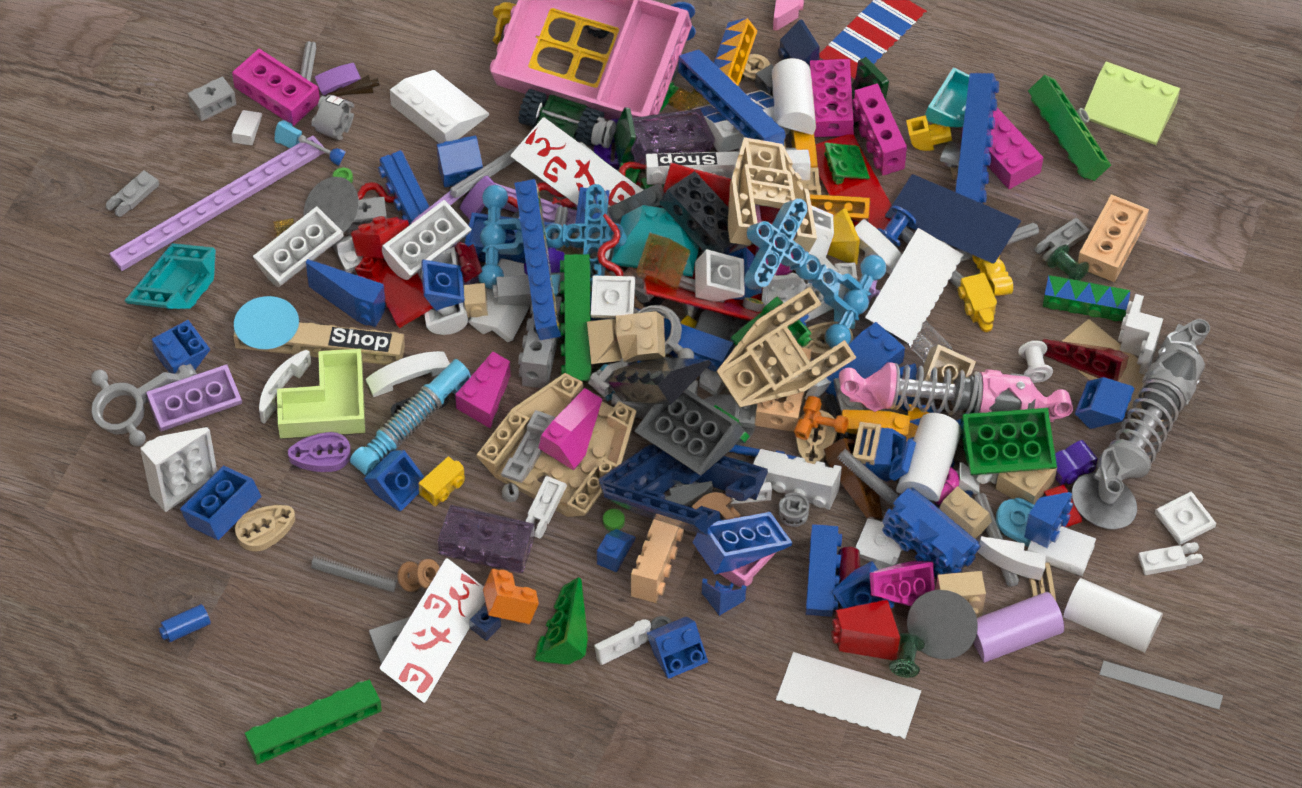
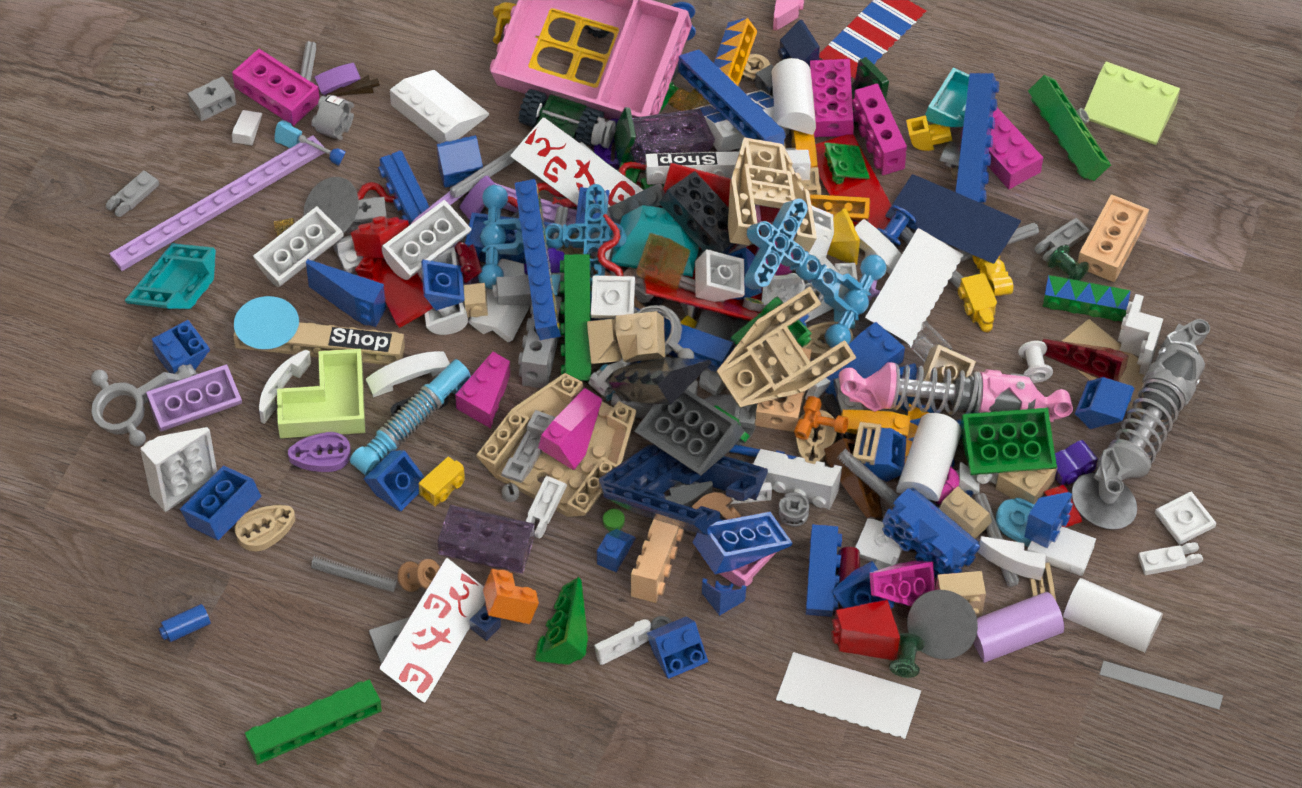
(344, 173): bright green tile -> none
(901, 463): blue tile -> none

